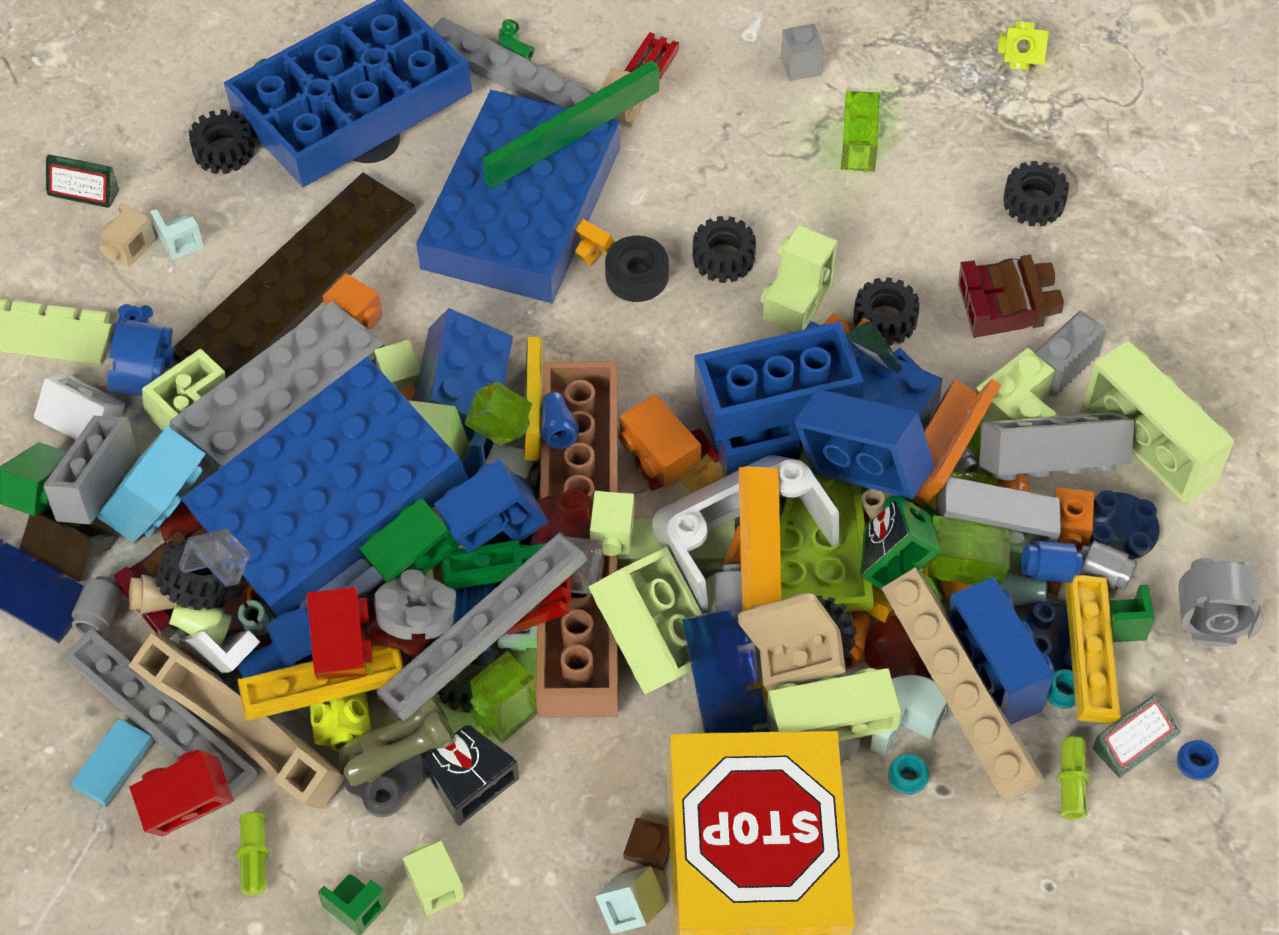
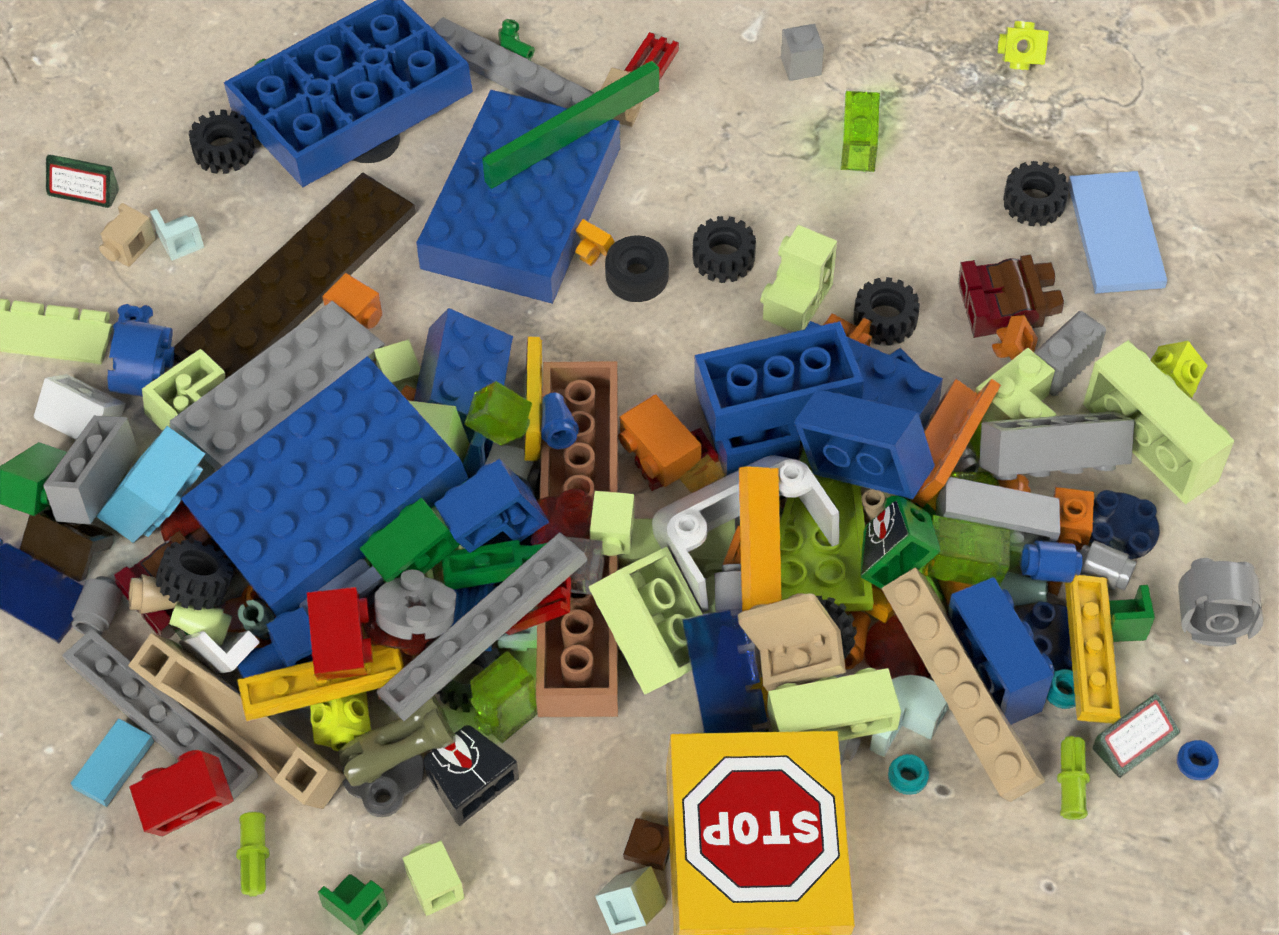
(219, 553): clear panel -> none
(874, 346): clear green slope -> none
(1015, 338): none -> orange tile
(1117, 232): none -> light blue tile
(1181, 364): none -> neon yellow brick

